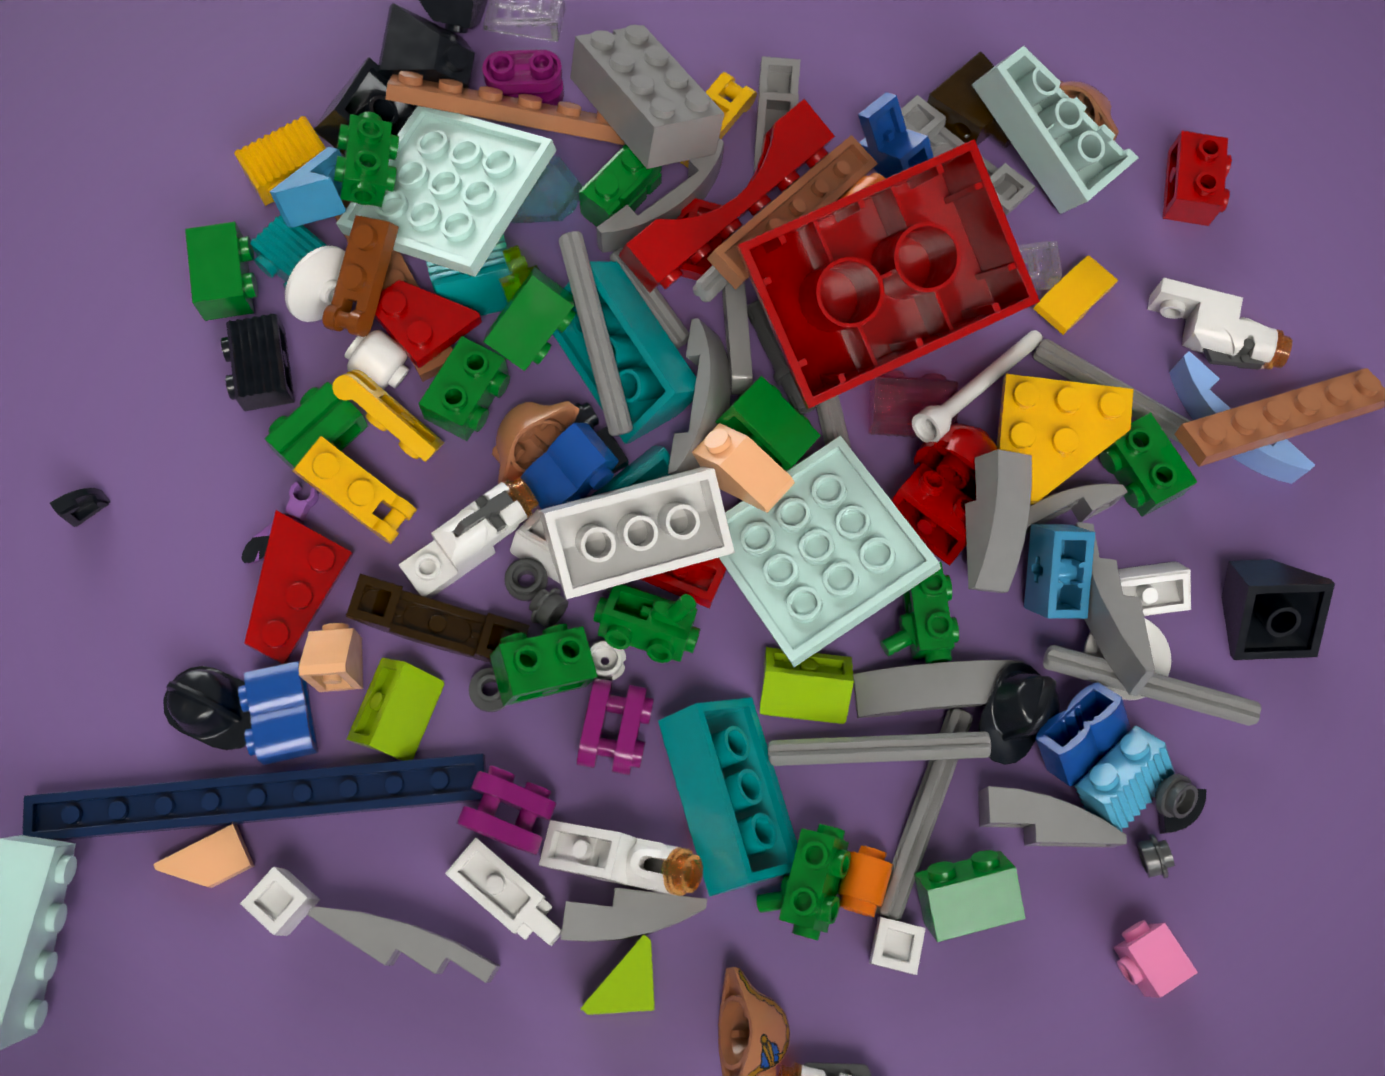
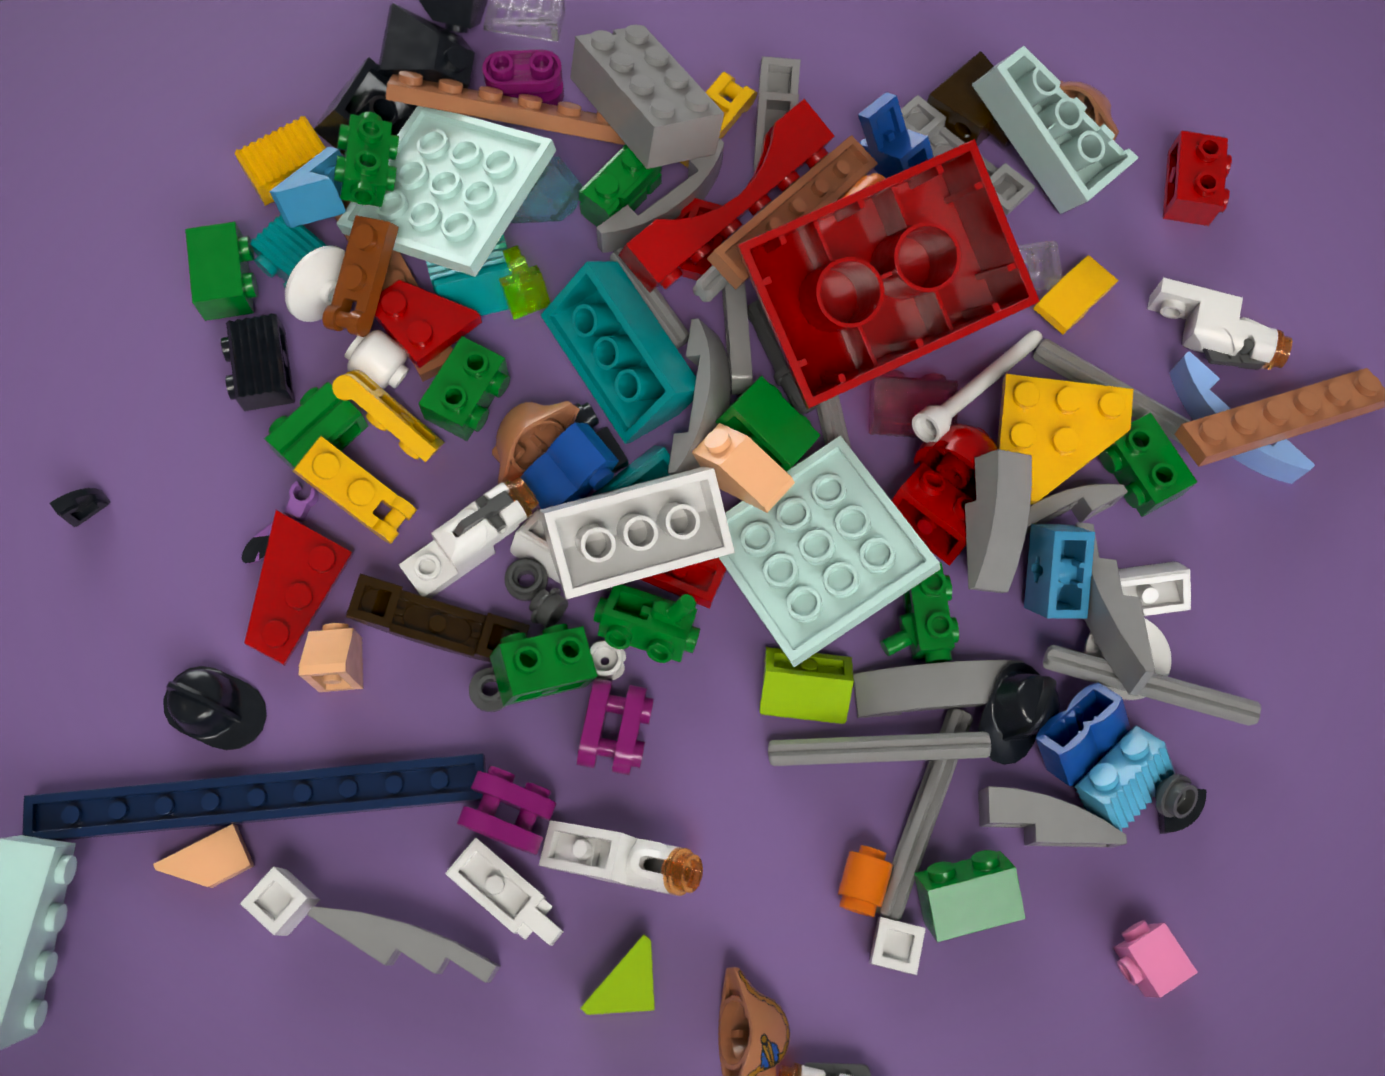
(279, 714): blue brick -> none
(396, 709): lime panel -> none
(530, 320): green brick -> none
(595, 333): light grey axle -> none
(630, 915): light grey slope -> none
(729, 793): teal slope -> none
(811, 889): green brick -> none
(1155, 856): dark grey plate -> none
(1274, 610): black slope -> none

